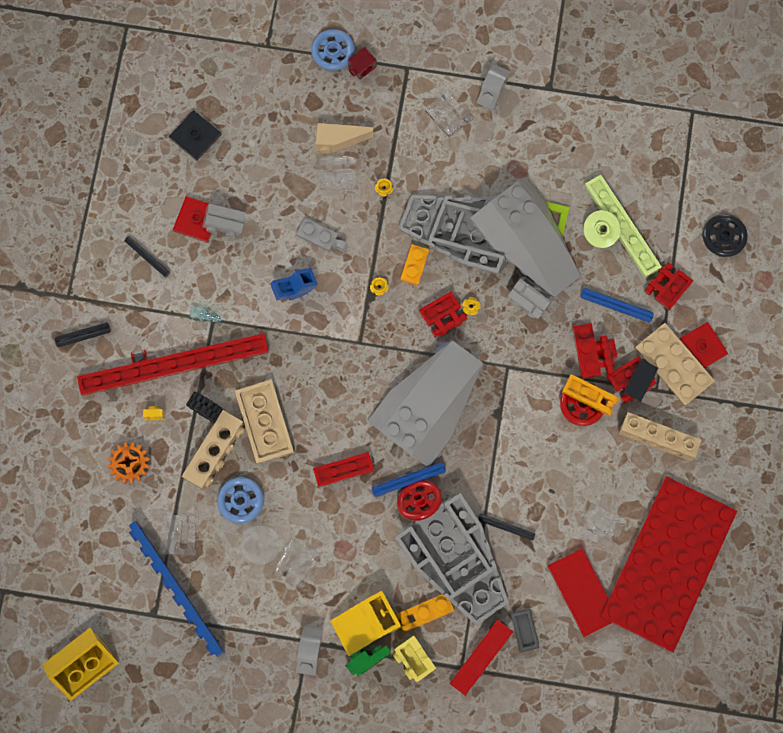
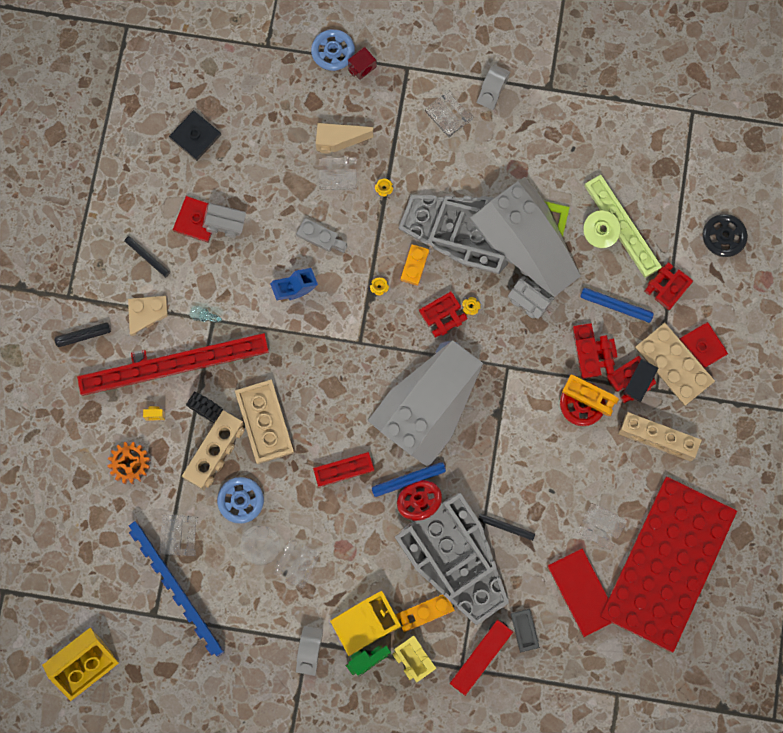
(145, 312): none -> tan wing

